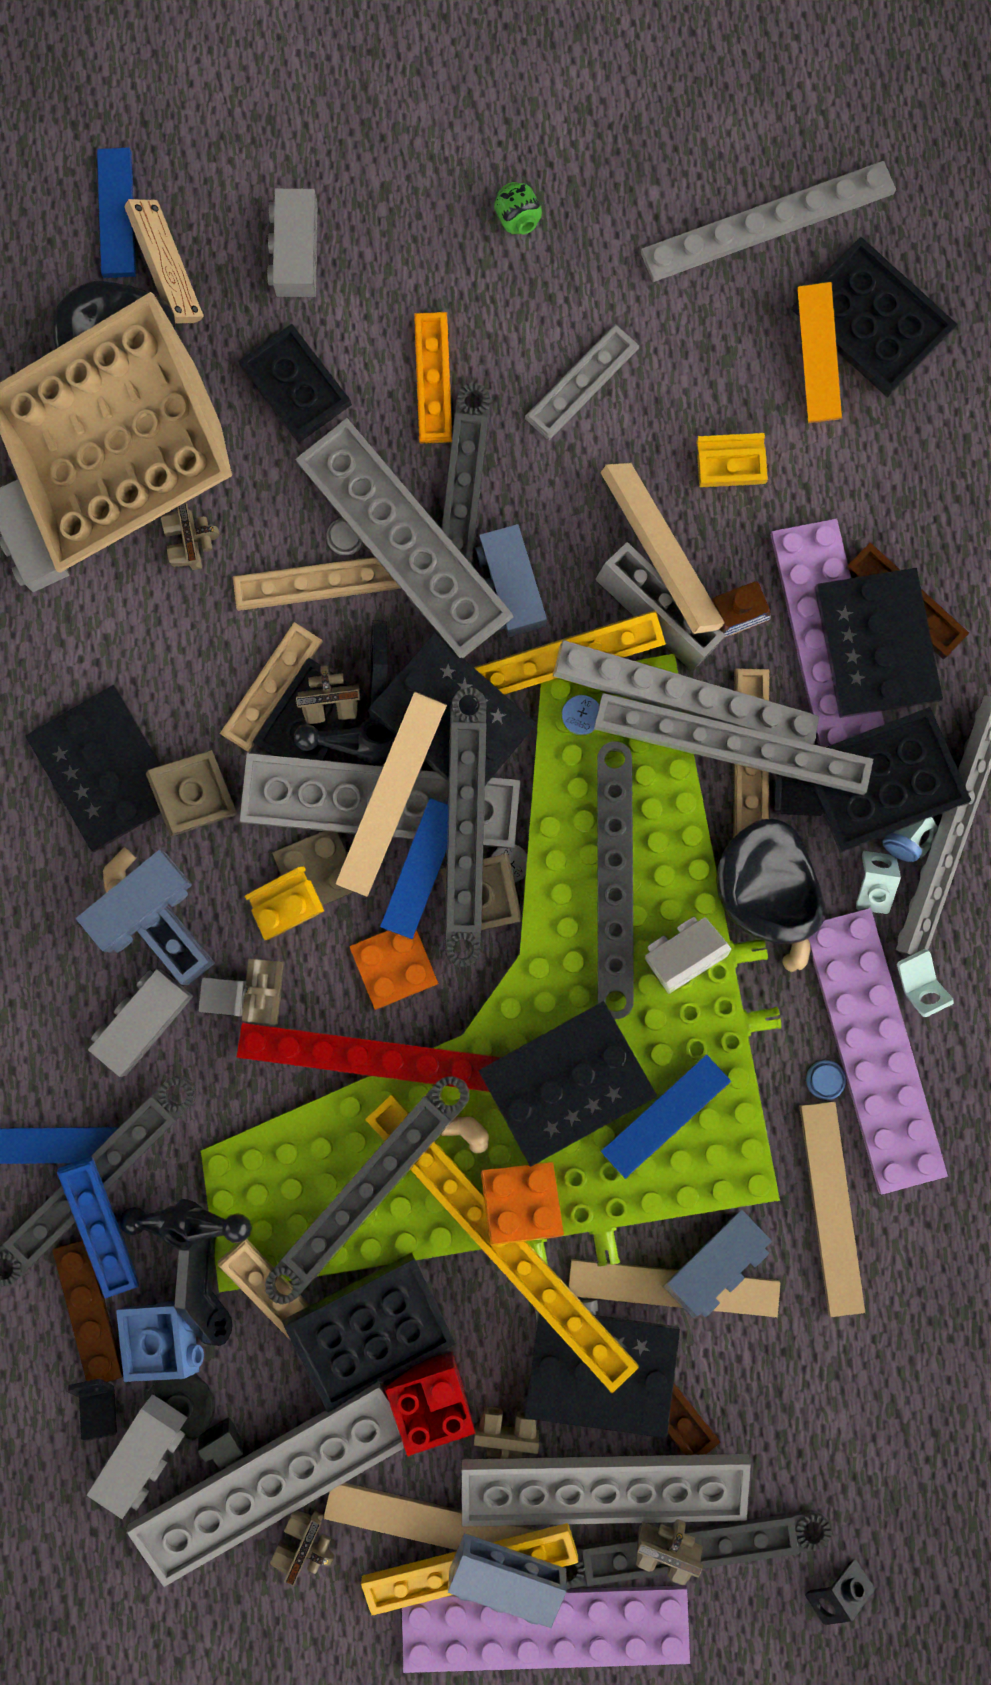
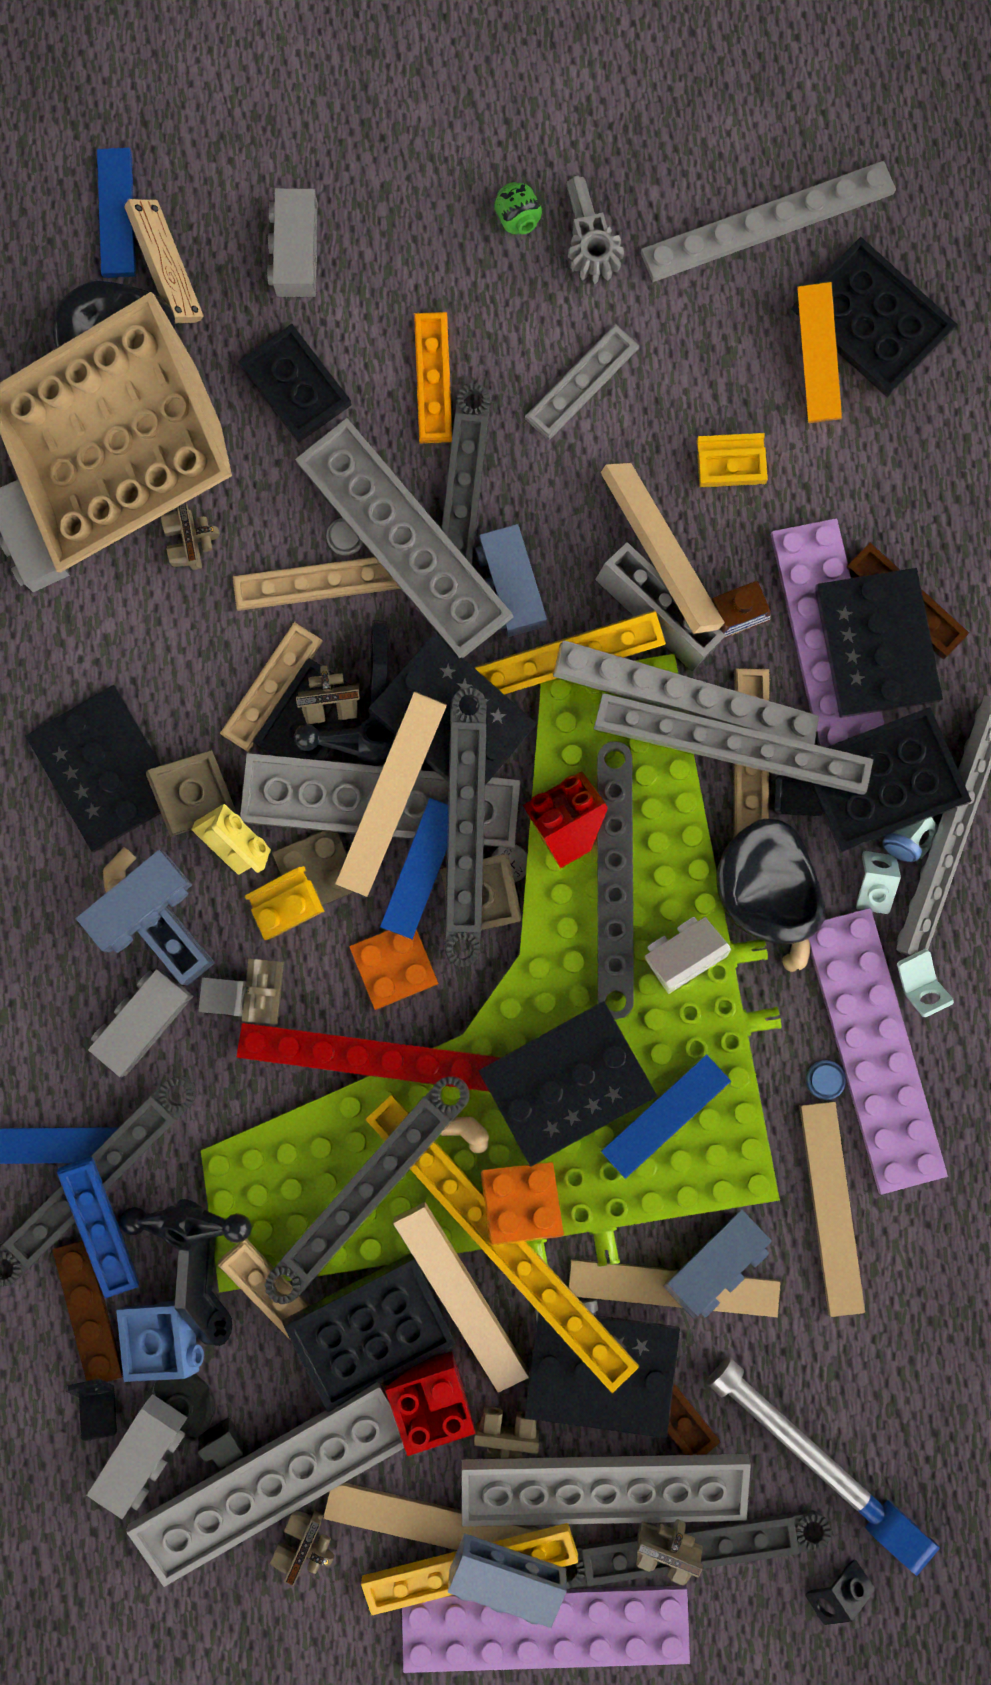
(232, 840): none -> light yellow bracket
(461, 1297): none -> tan tile
(568, 818): none -> red slope
(580, 714): medium blue piece -> none
(591, 234): none -> light grey gear
(885, 1522): none -> flat silver piece

